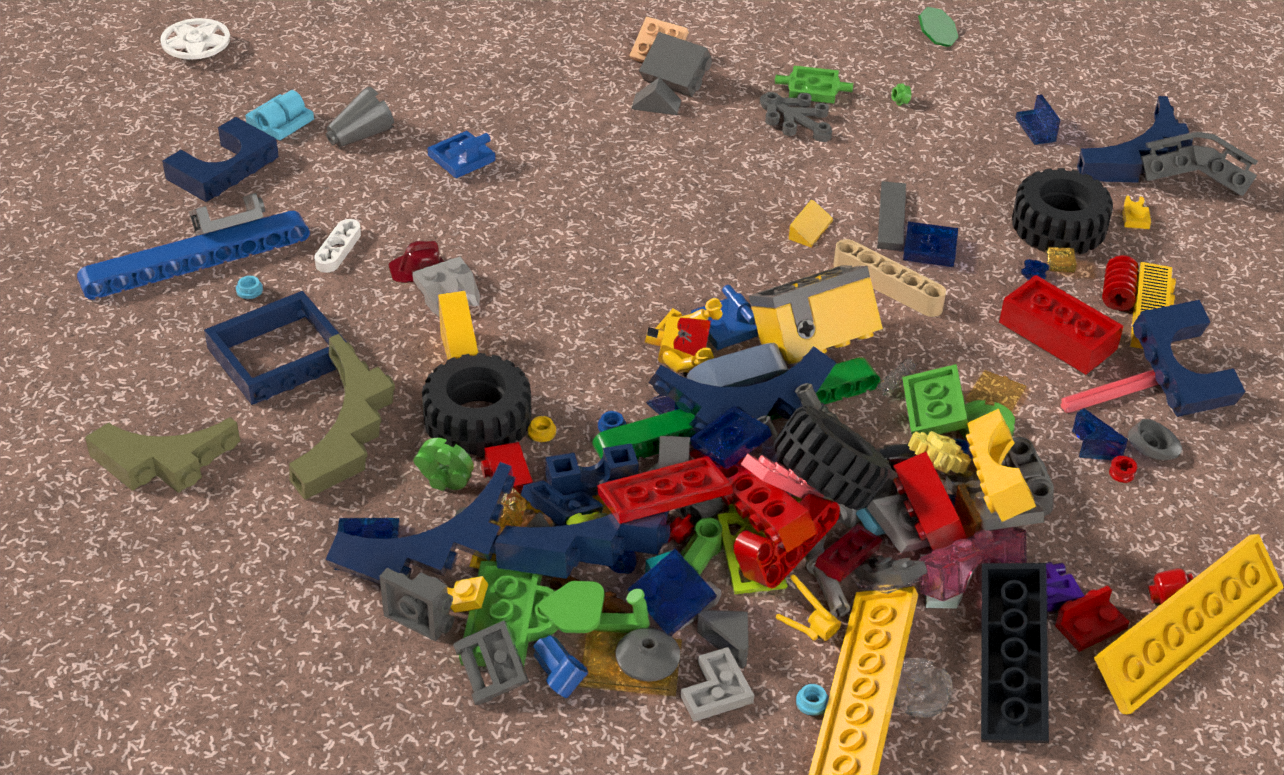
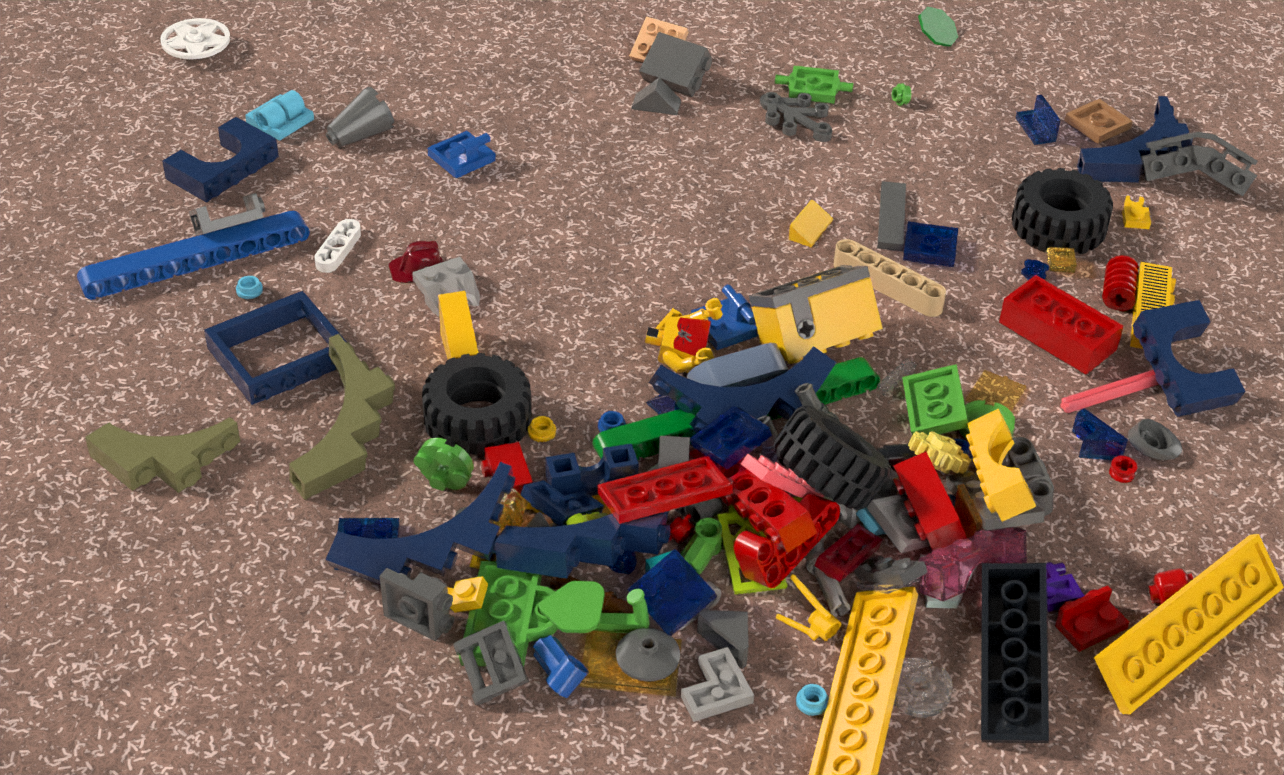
(1098, 121): none -> medium nougat plate

